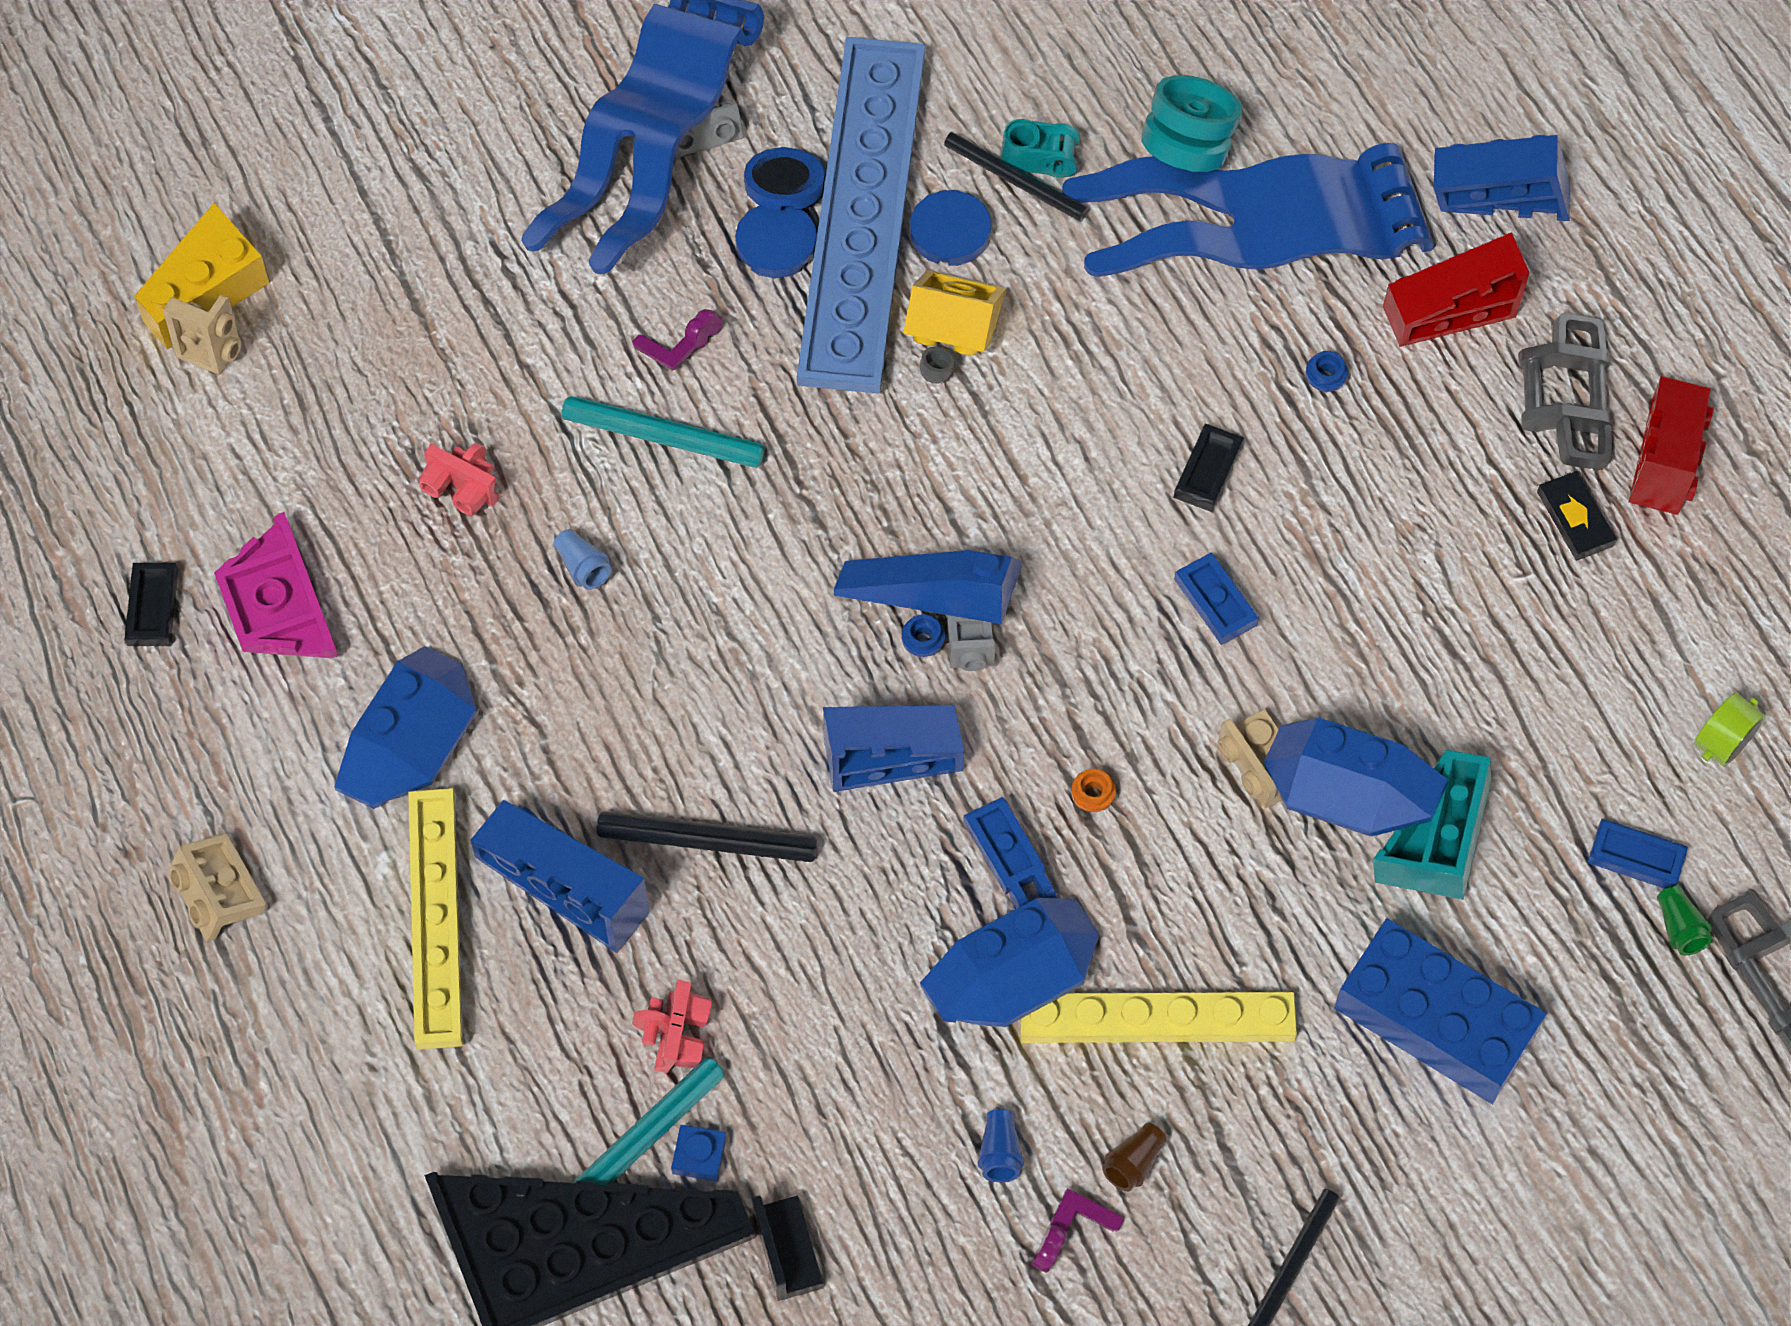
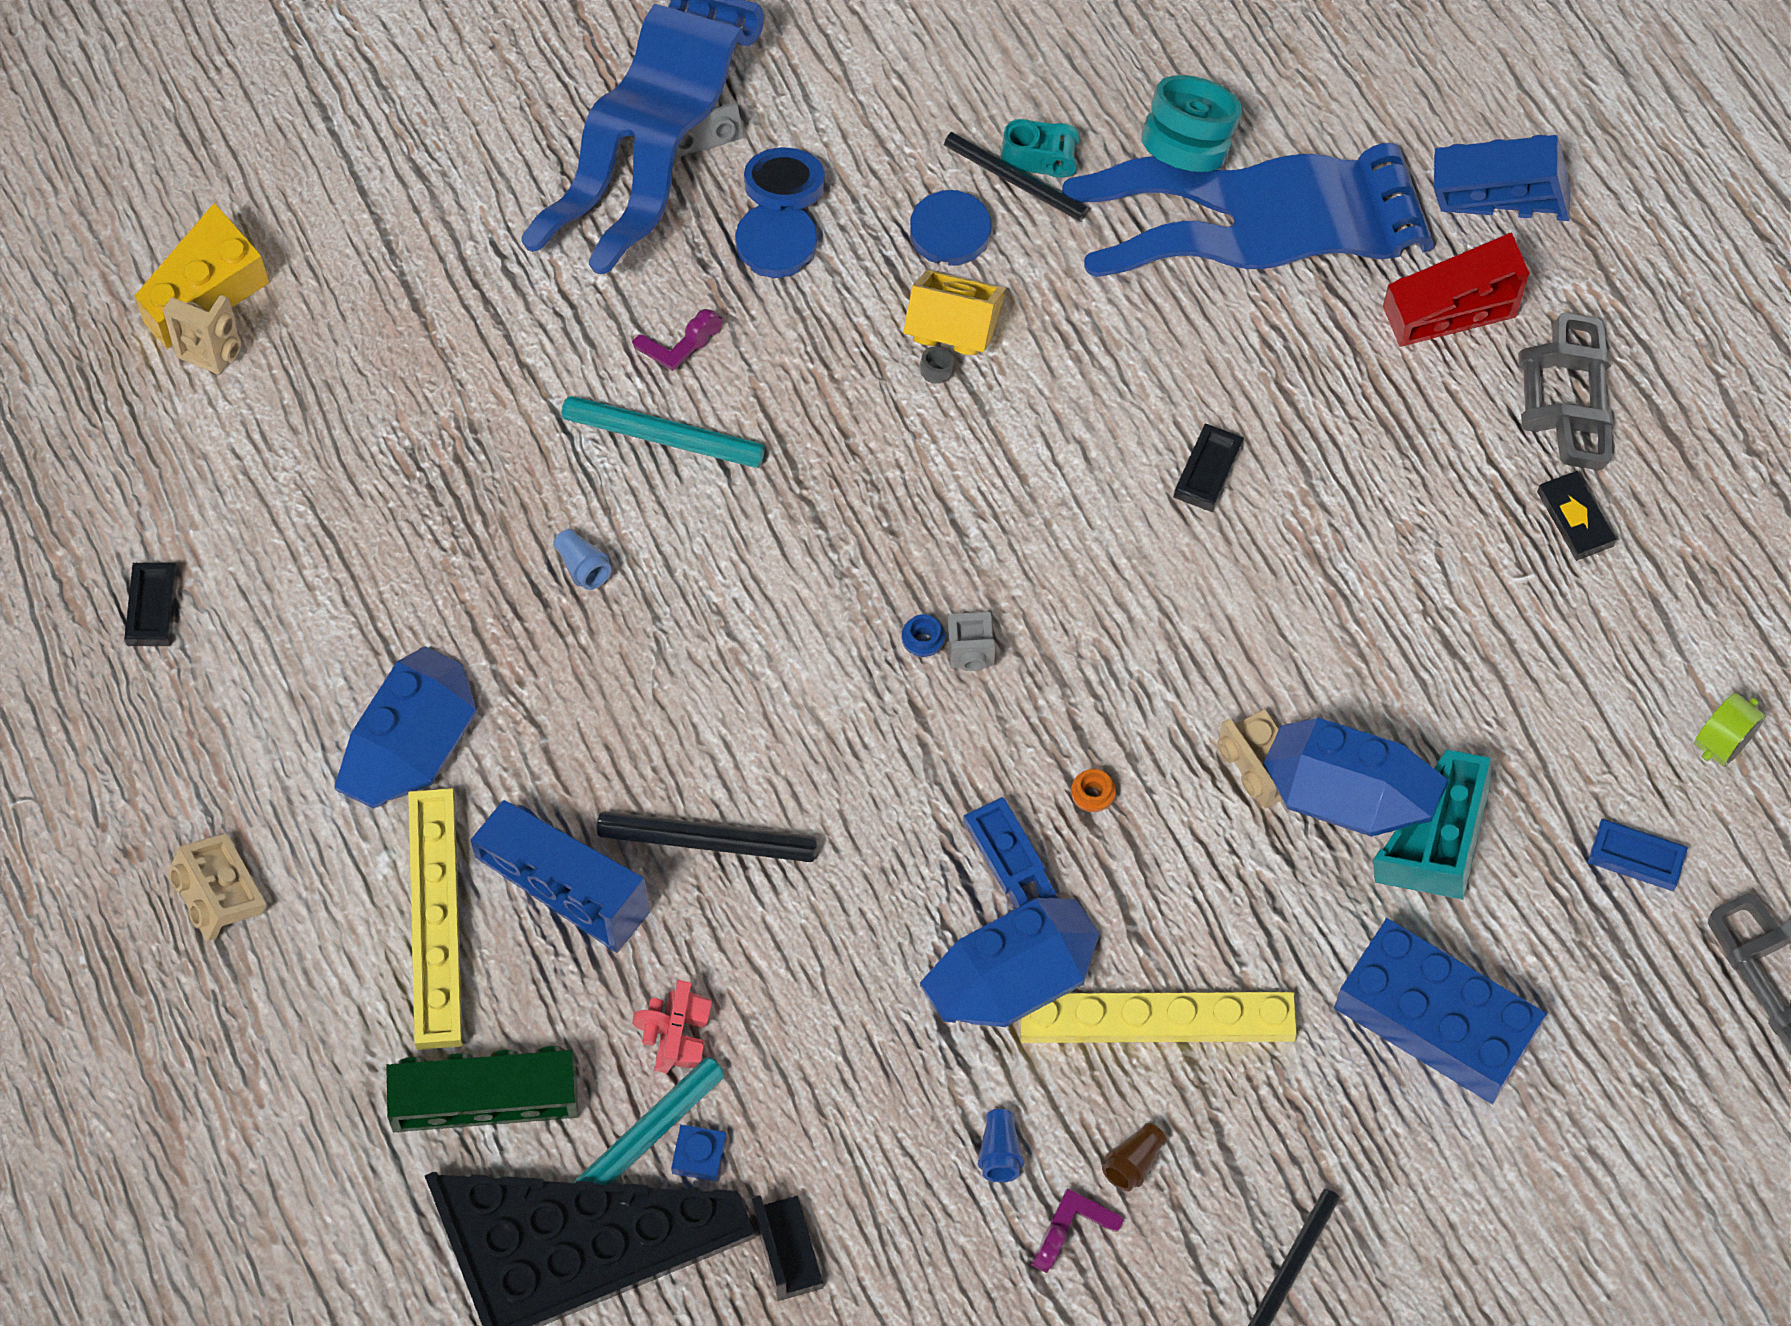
(274, 598): dark pink wing -> none
(462, 470): coral hips -> none
(482, 1089): none -> dark green brick
(861, 216): medium blue plate -> none
(890, 744): blue wedge -> none
(944, 583): blue wedge -> none
(1216, 598): blue plate -> none
(1329, 362): blue plate -> none
(1672, 446): red wedge -> none
(1684, 923): green cone -> none

